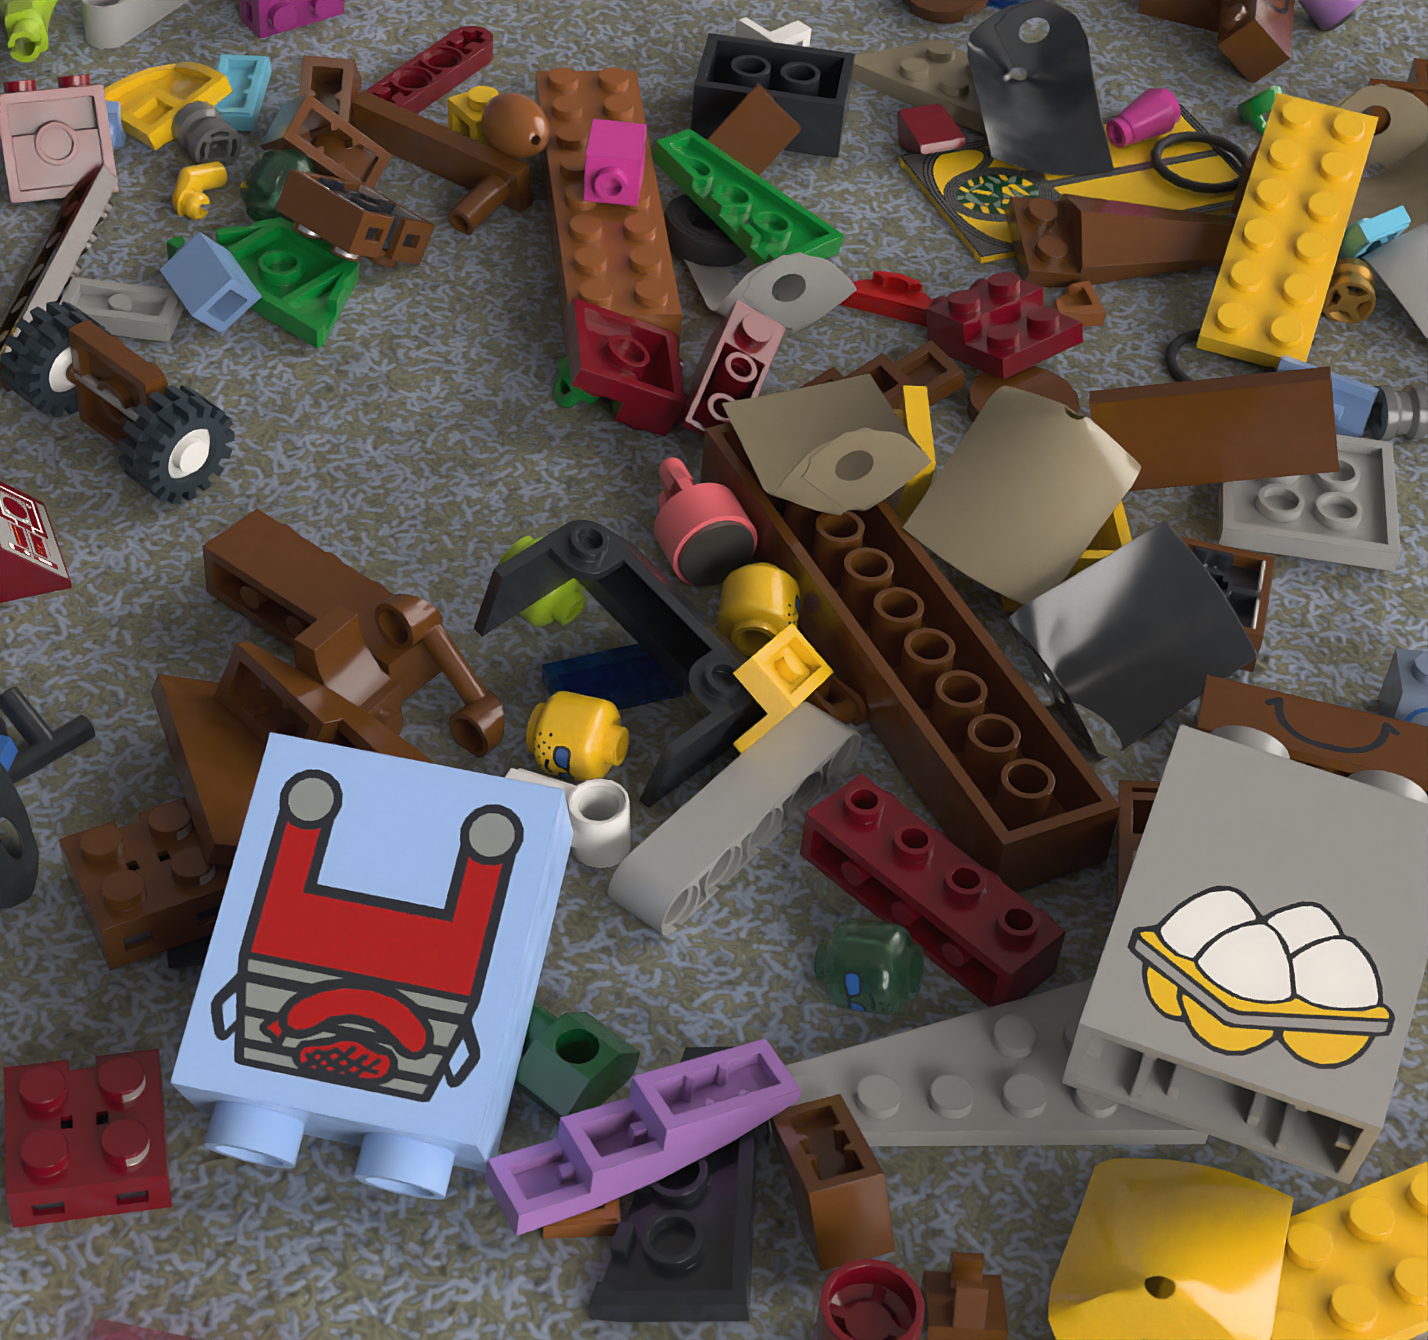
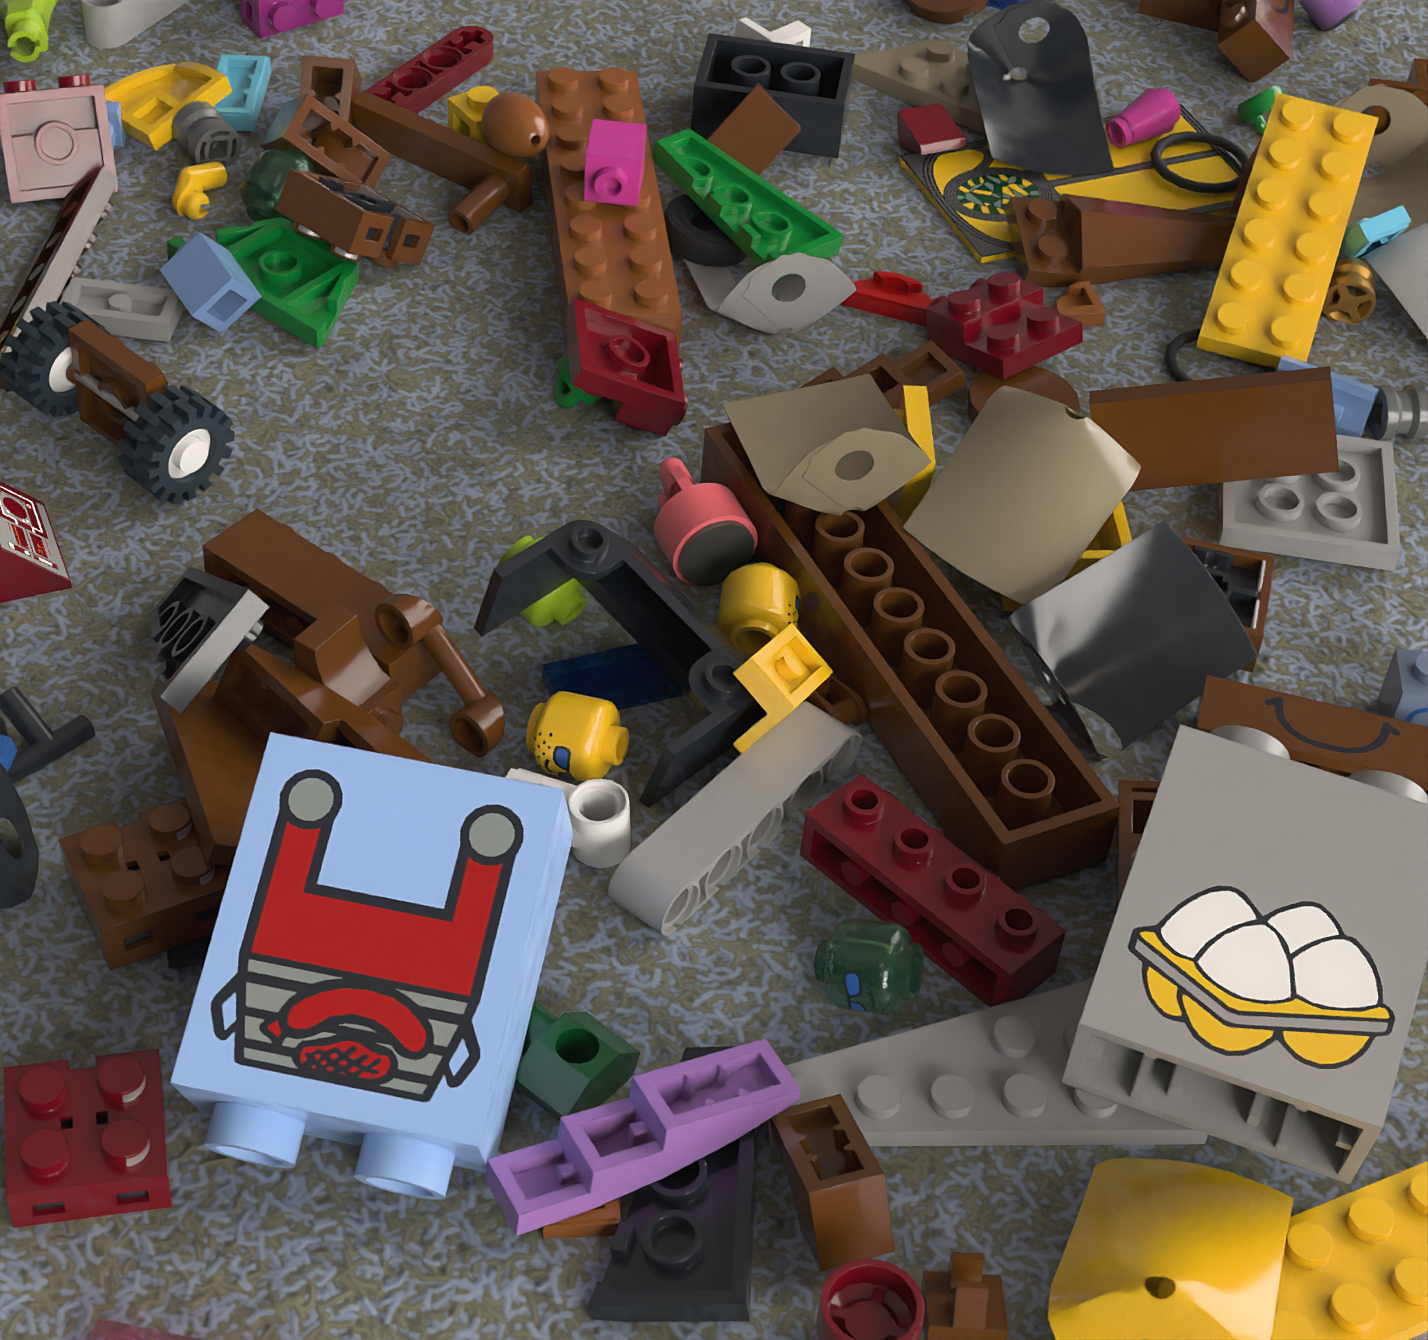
(197, 631): none -> black wing
(731, 366): dark red slope -> none

